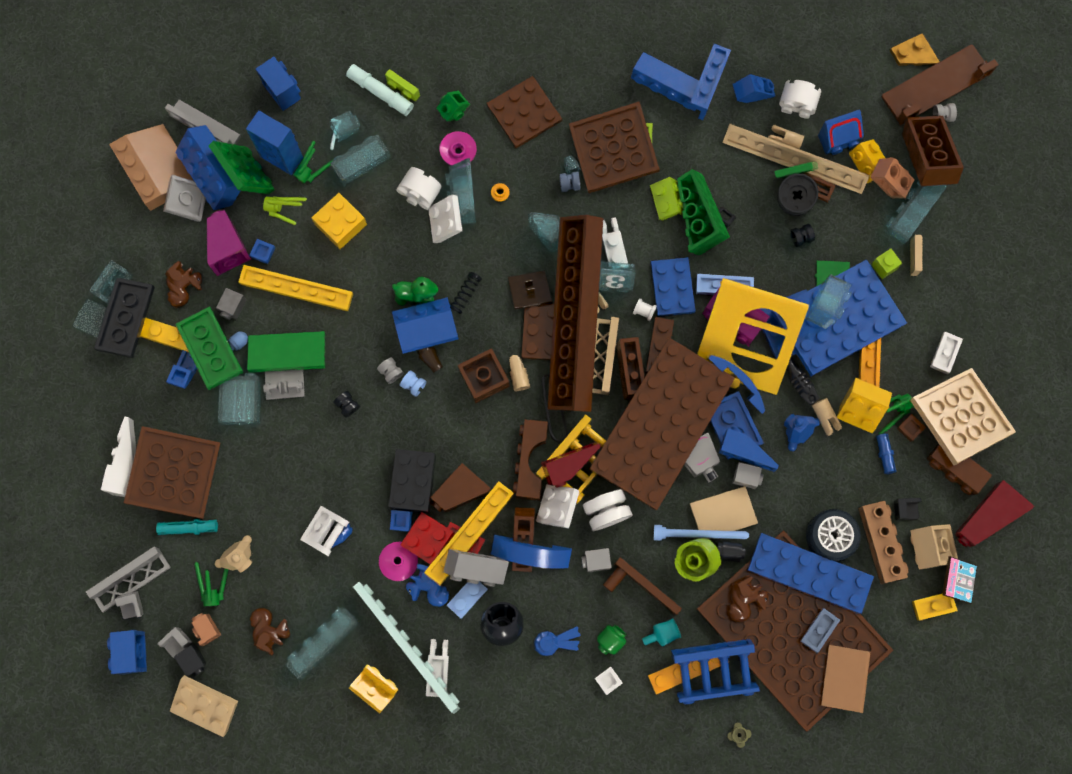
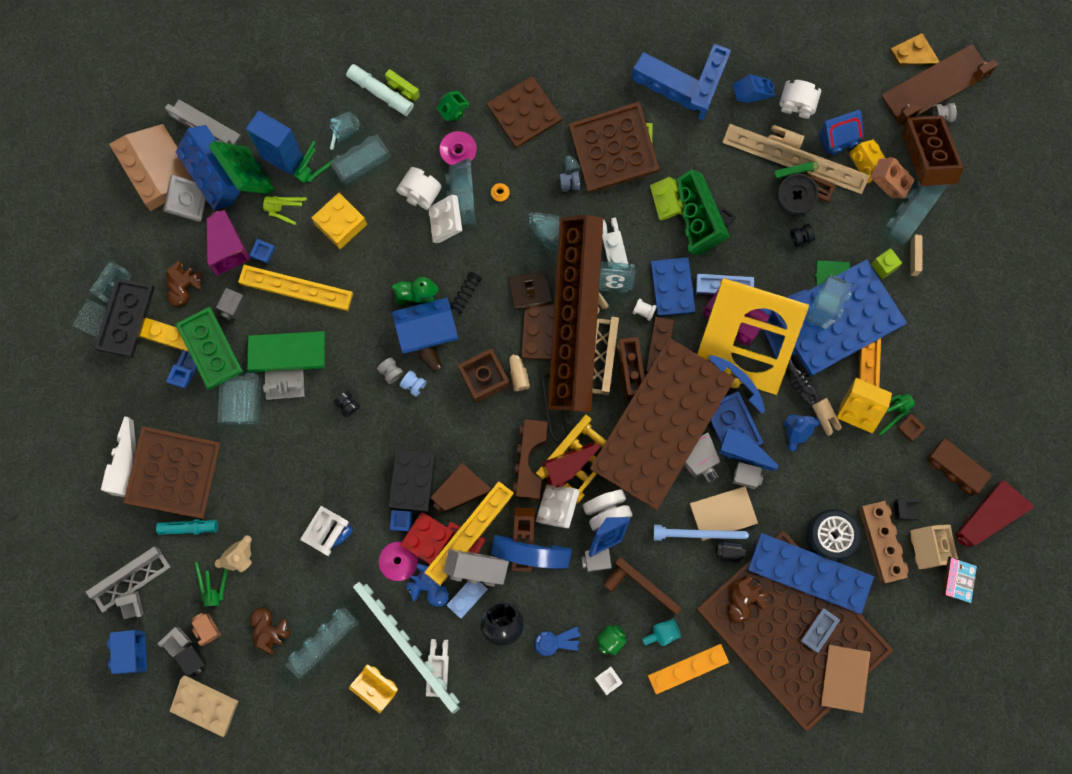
(238, 340): medium blue cylinder -> none
(279, 83): blue brick -> none
(609, 534): none -> blue slope
(703, 655): blue fence -> none
(707, 563): lime brick -> none
(733, 735): olive plate -> none
(886, 453): blue pin -> none
(933, 606): yellow plate -> none
(946, 353): white plate -> none
(962, 416): tan plate -> none

